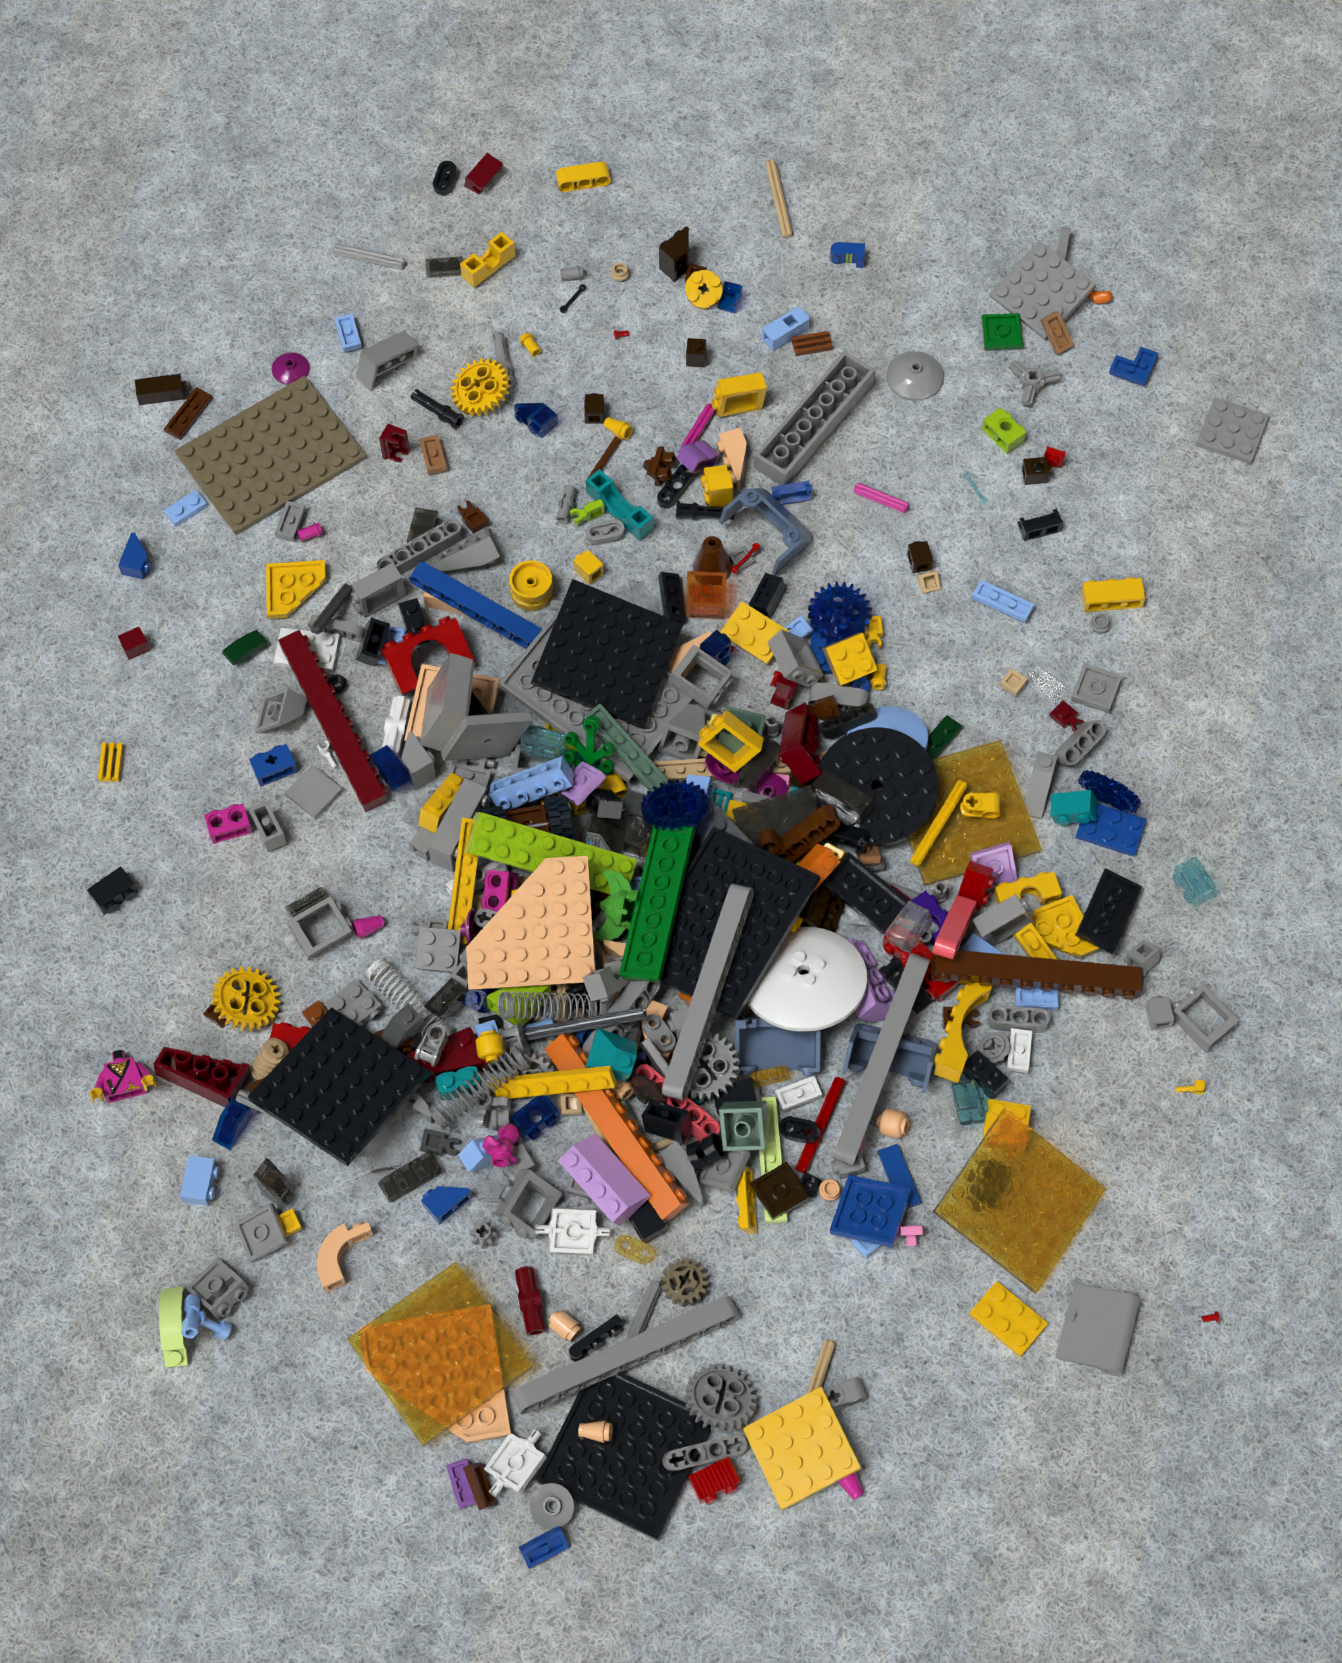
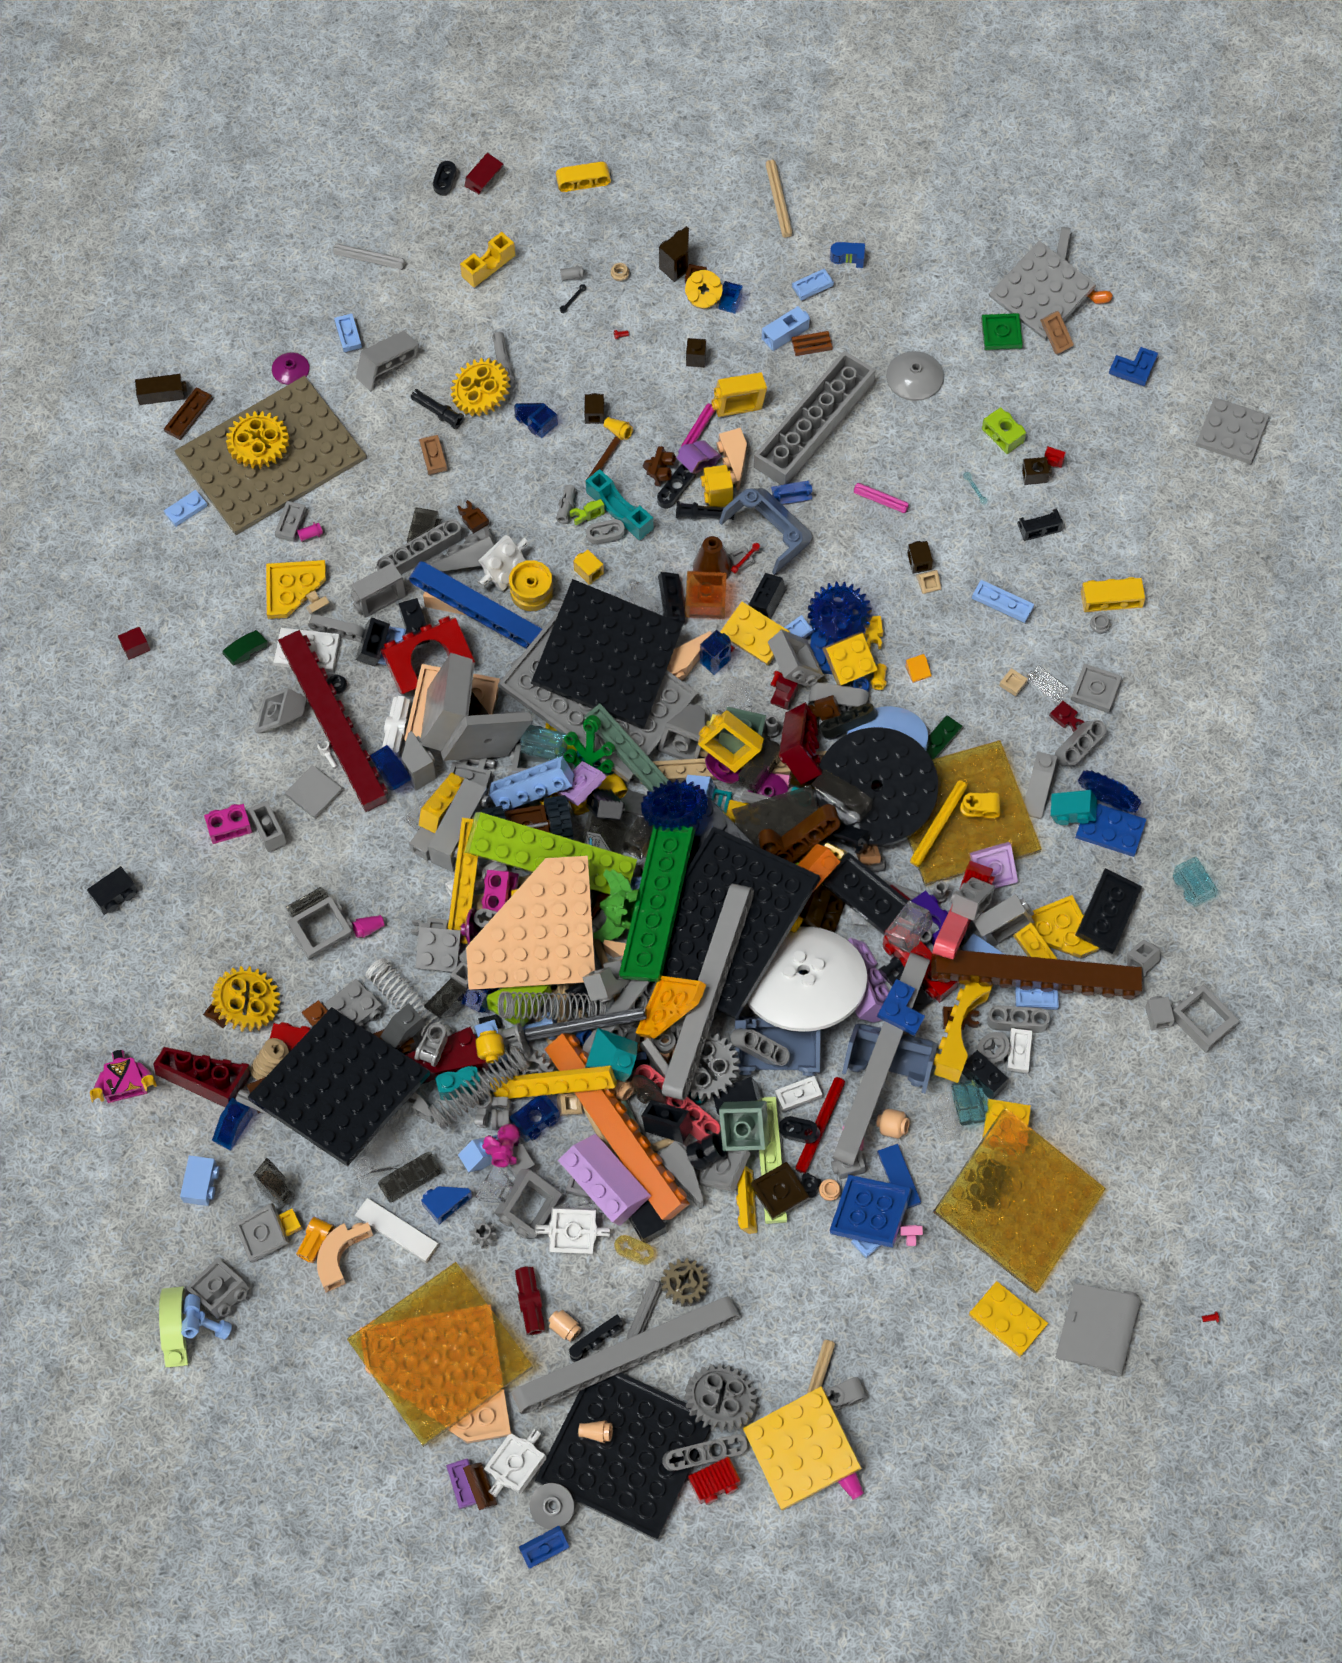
(111, 747): yellow tile -> none
(134, 559): blue slope -> none
(257, 439): none -> yellow gear
(283, 765): blue brick -> none
(315, 1235): none -> light orange piece
(316, 603): none -> tan tile
(331, 609): dark grey axle -> none
(394, 441): dark red hinge -> none
(396, 1230): none -> white tile
(434, 1142): dark grey plate -> none
(443, 267): clear smoke plate -> none
(500, 561): none -> white plate
(527, 340): yellow pin -> none
(668, 1003): none -> light orange plate
(709, 664): light grey window -> none
(760, 1046): none -> light grey beam
(771, 1075): clear yellow beam -> none
(812, 284): none -> light blue plate
(896, 1011): none -> blue plate
(918, 668): none -> light orange slope
(972, 898): none -> light grey brick
(1032, 380): light grey bush -> none
(1042, 886): yellow arch -> none
(1198, 1088): yellow hand -> none

